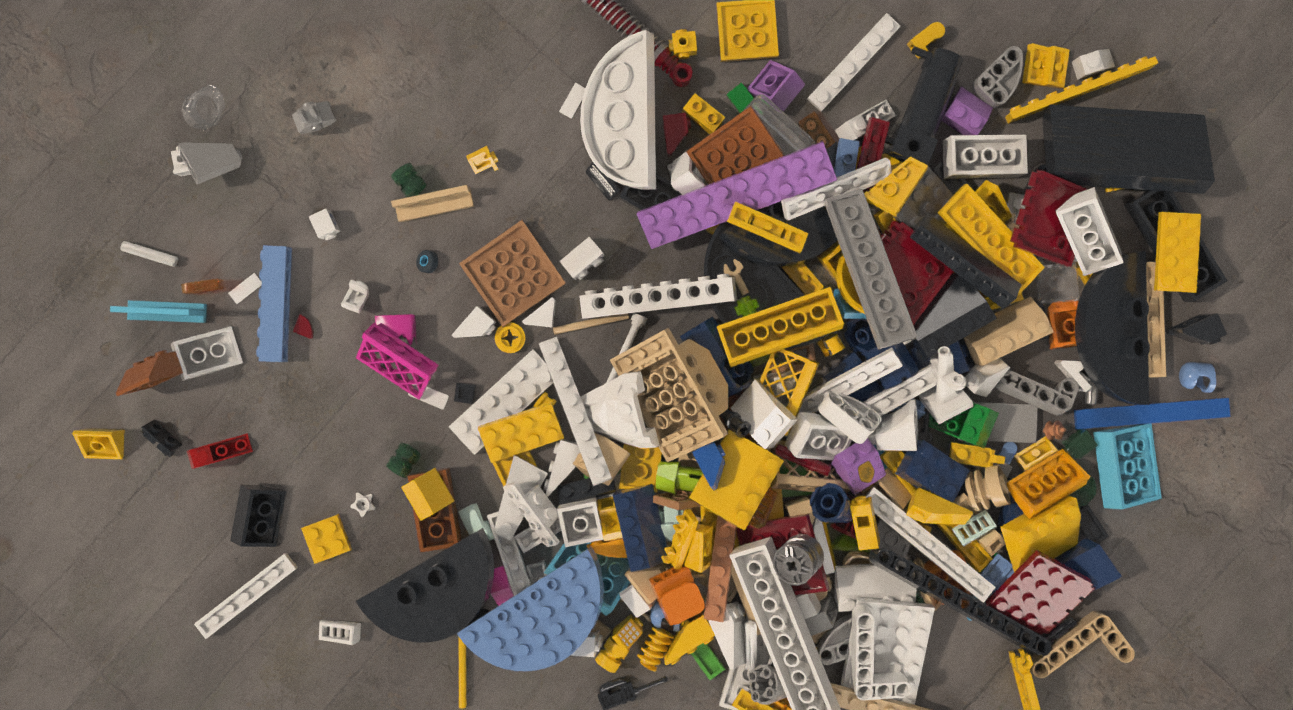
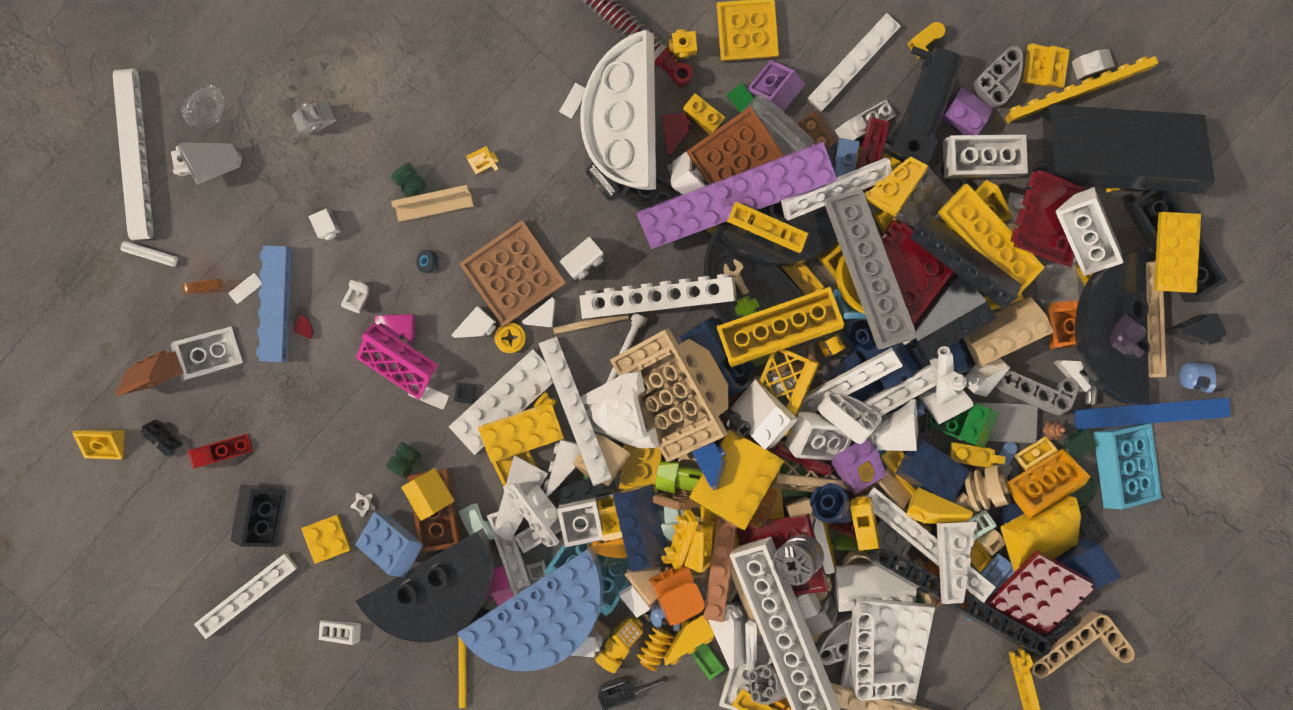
(133, 154): none -> white beam
(163, 311): medium azure fence -> none
(389, 544): none -> medium blue brick
(954, 553): none -> white wing
(1127, 335): none -> clear purple brick

